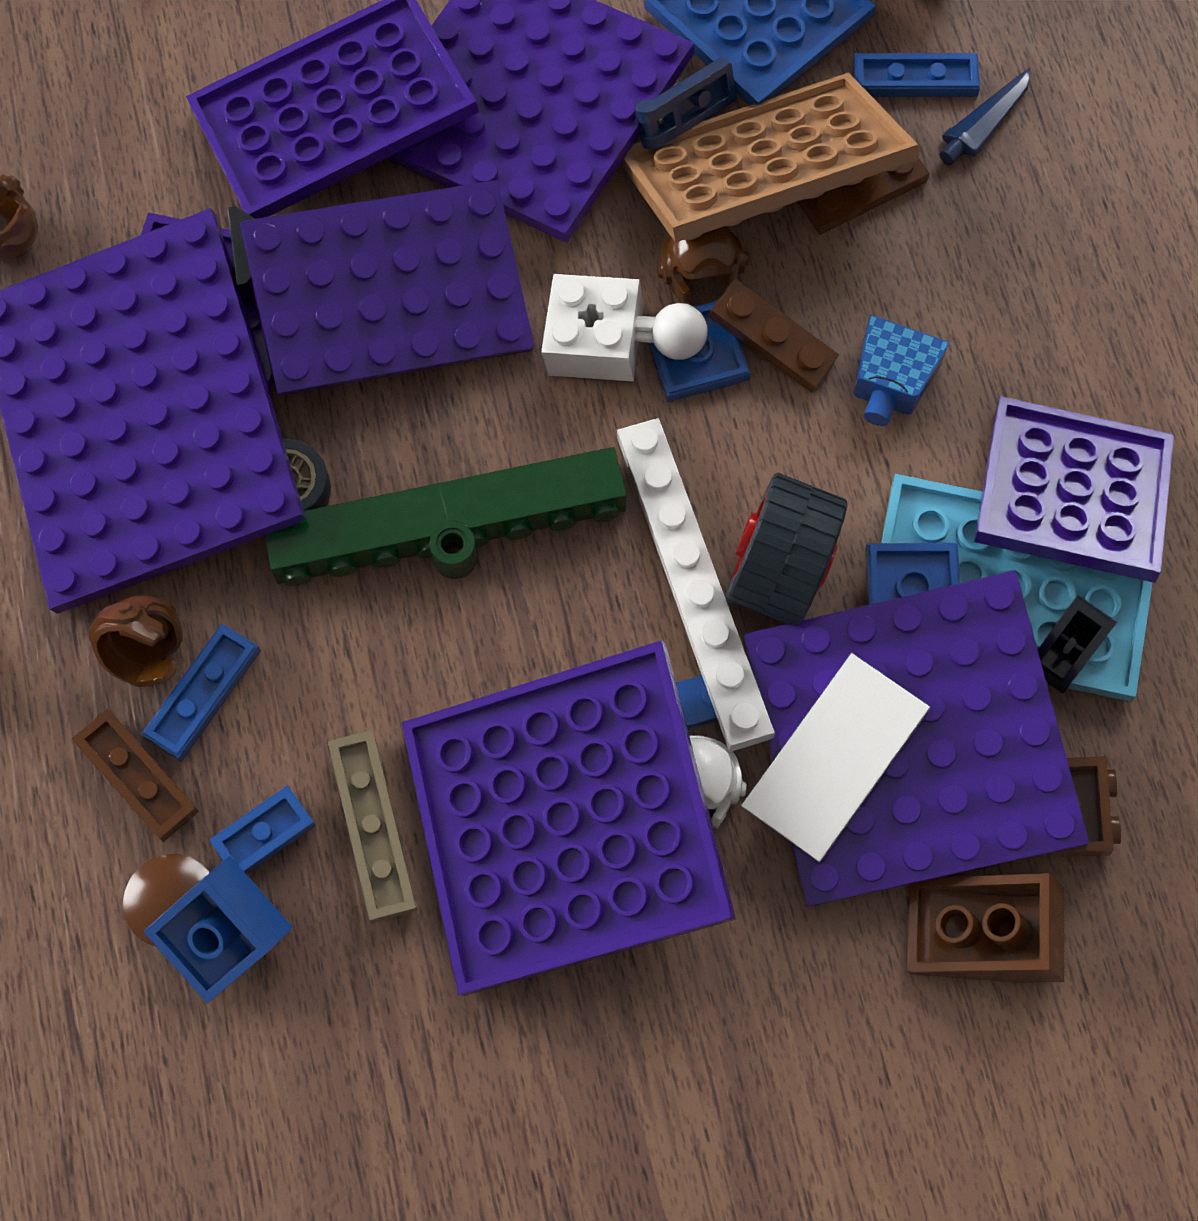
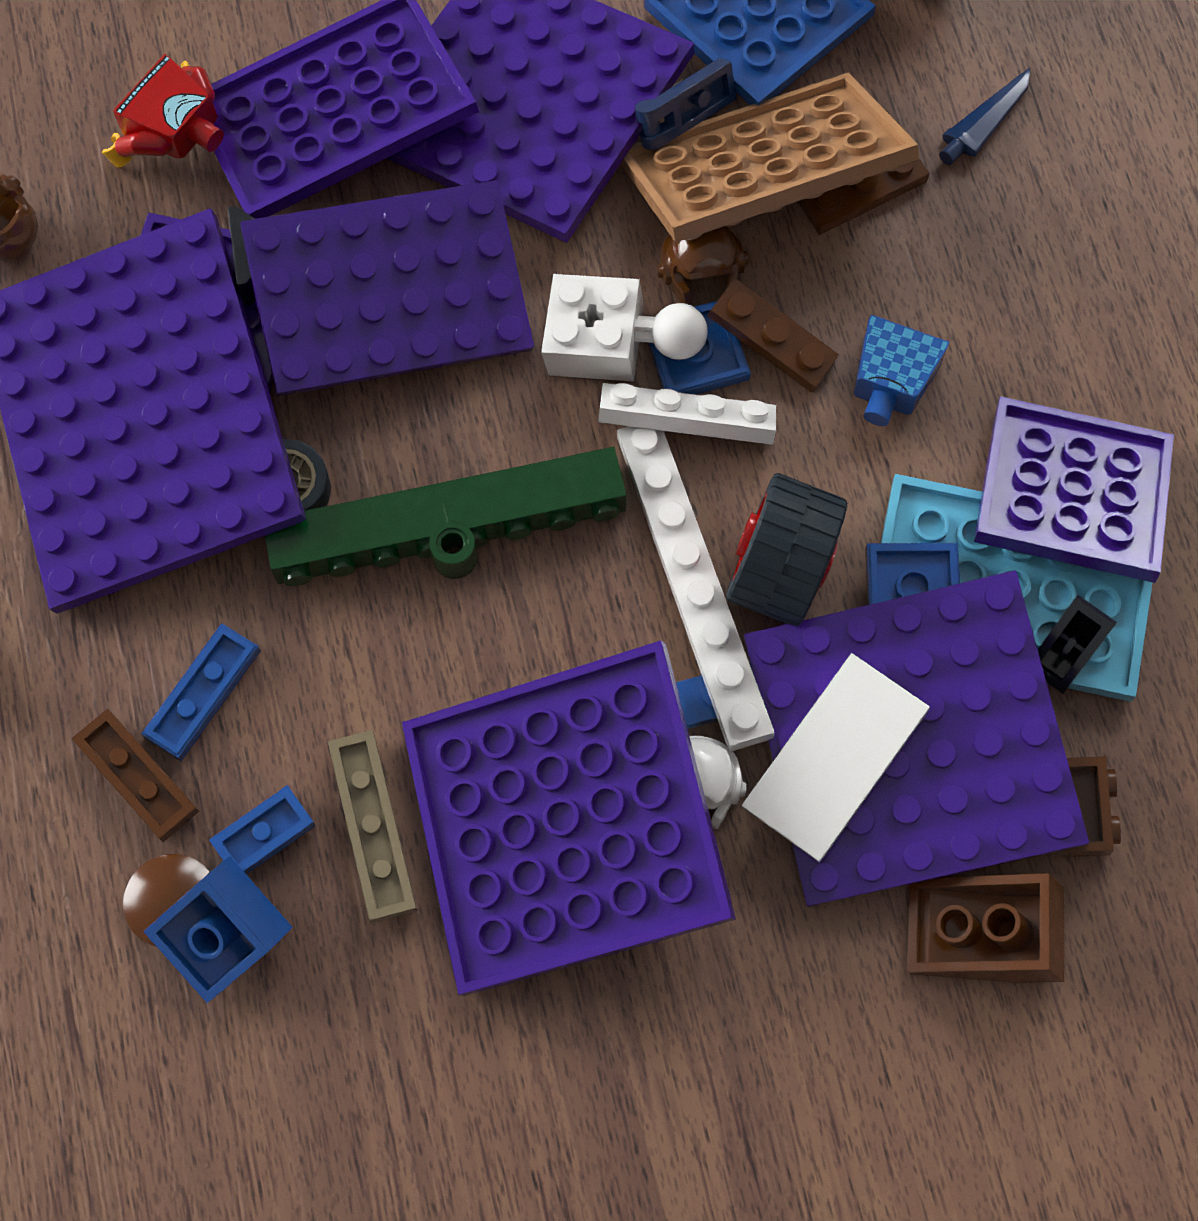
(136, 638): reddish brown helmet -> none
(166, 114): none -> red torso
(687, 413): none -> white plate
(918, 74): blue tile -> none

